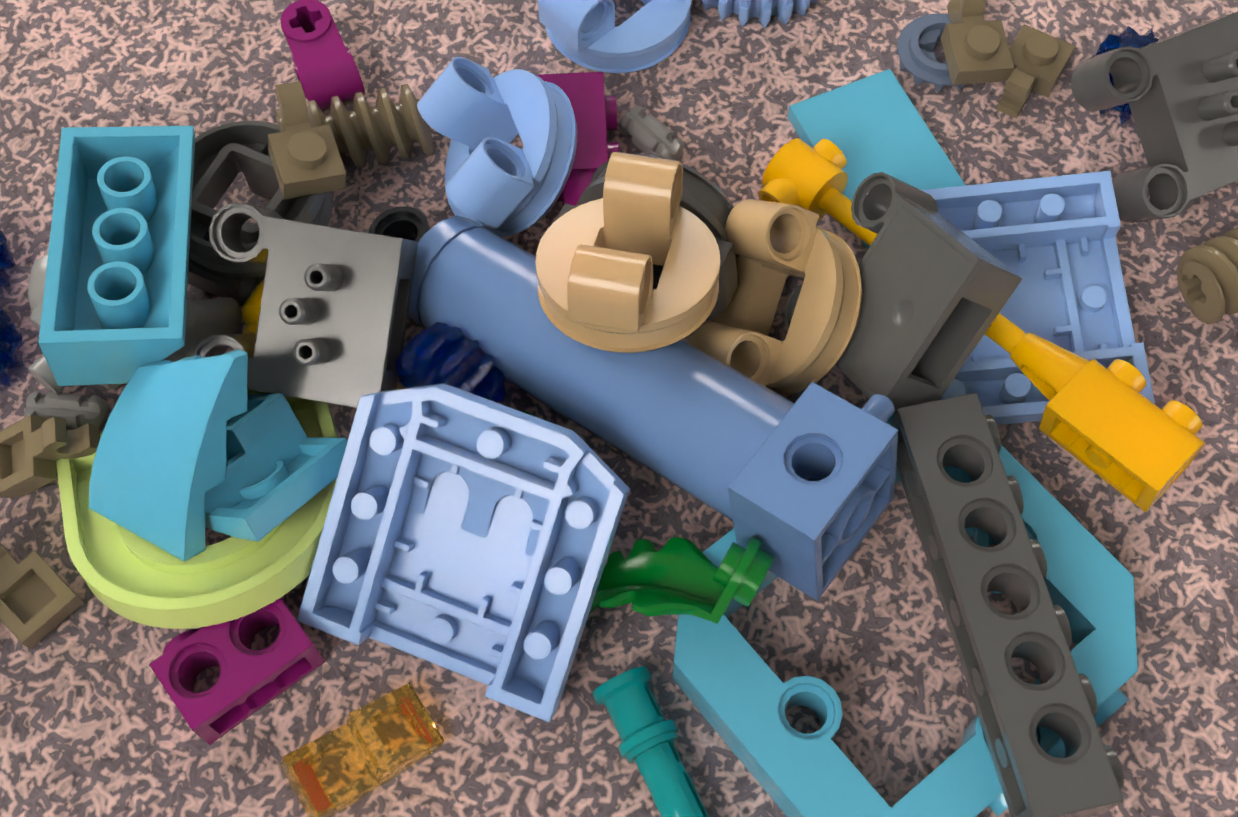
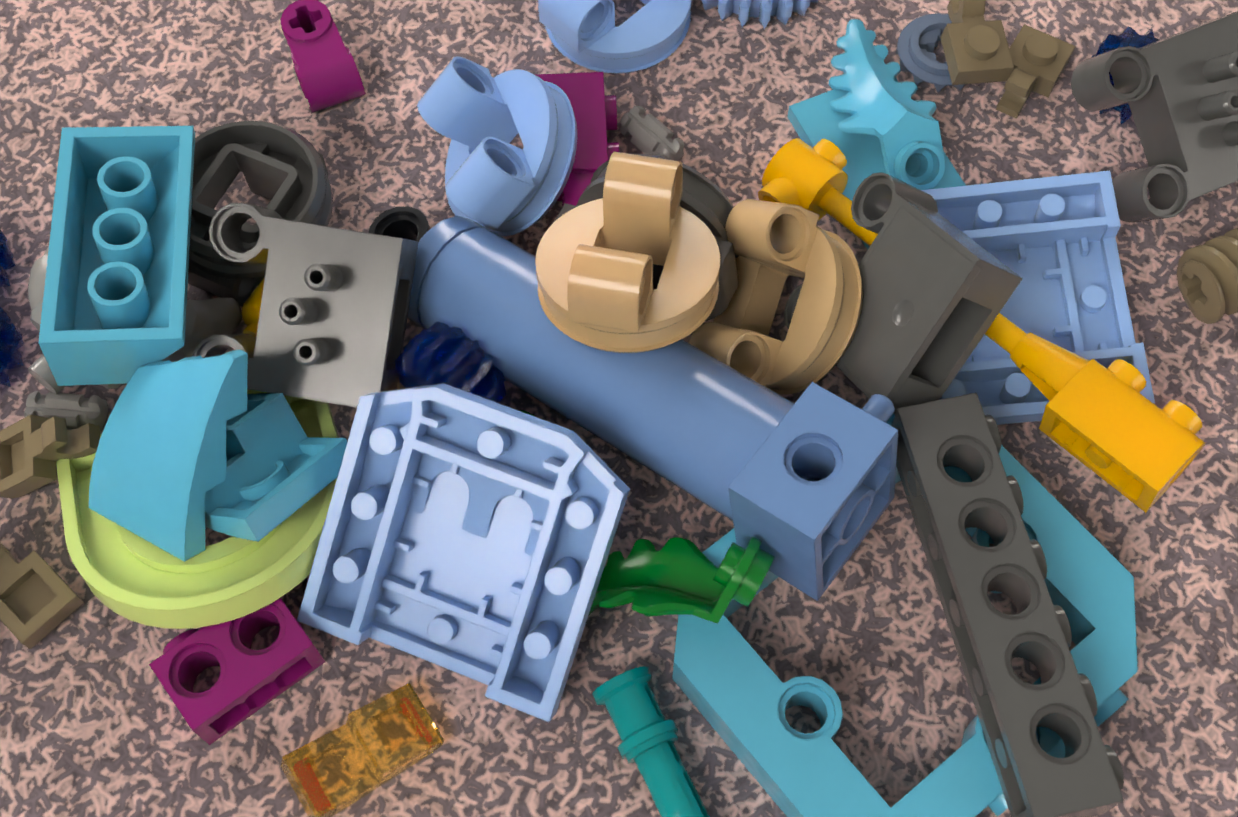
(303, 155): dark tan plate -> none
(375, 126): dark tan piece -> none
(886, 108): none -> medium azure plant

